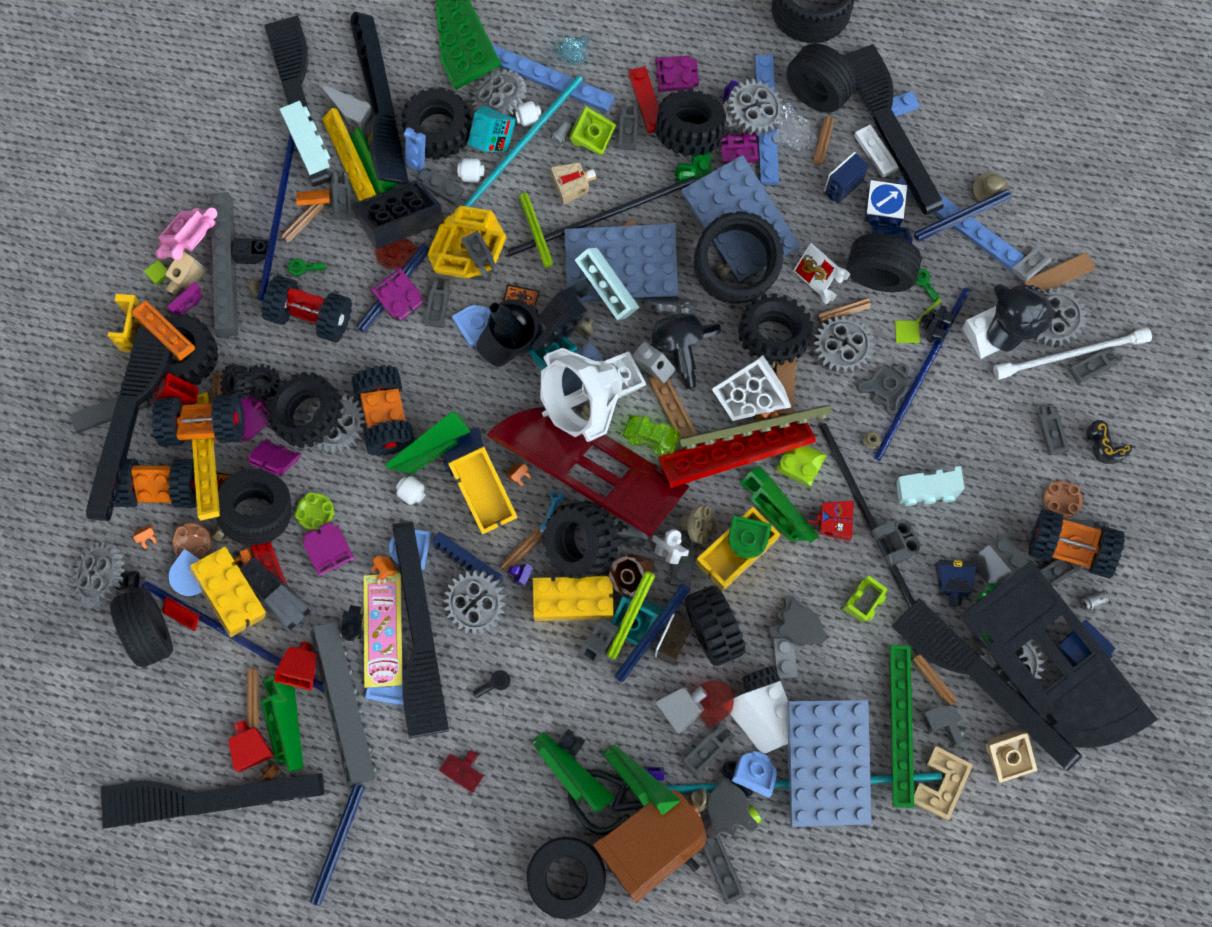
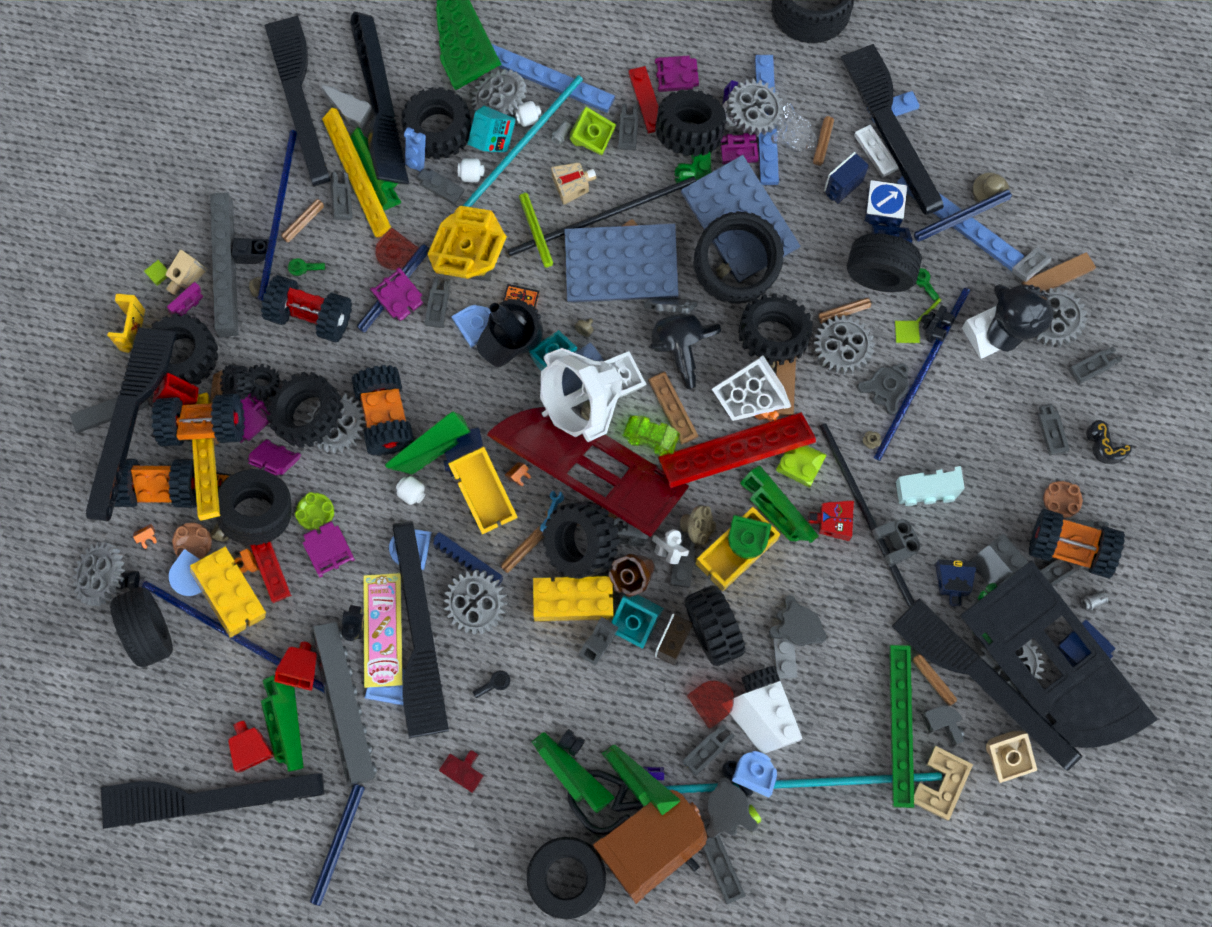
(163, 330): orange tile -> none
(181, 613): red tile -> none
(185, 232): bright pink brick -> none
(252, 698): medium nougat axle -> none
(269, 771): reddish brown plate -> none
(276, 595): black piece -> none
(305, 138): light aqua brick -> none
(313, 197): orange piece -> none
(385, 566): orange tile -> none
(398, 213): black slope -> none
(479, 252): dark grey hinge -> none
(521, 573): dark purple tile -> none
(562, 315): black bracket -> none
(573, 50): clear light blue hair -> none
(607, 283): light aqua brick -> none
(630, 615): lime axle -> none
(648, 358): light grey torso -> none
(652, 632): dark blue axle -> none
(682, 707): light grey torso -> none
(700, 799): dark tan tile -> none
(763, 425): olive plate -> none
(819, 272): white flag -> none
(821, 77): black tyre -> none
(829, 763): sand blue plate -> none
(865, 599): lime window -> none
(1136, 337): white hose -> none

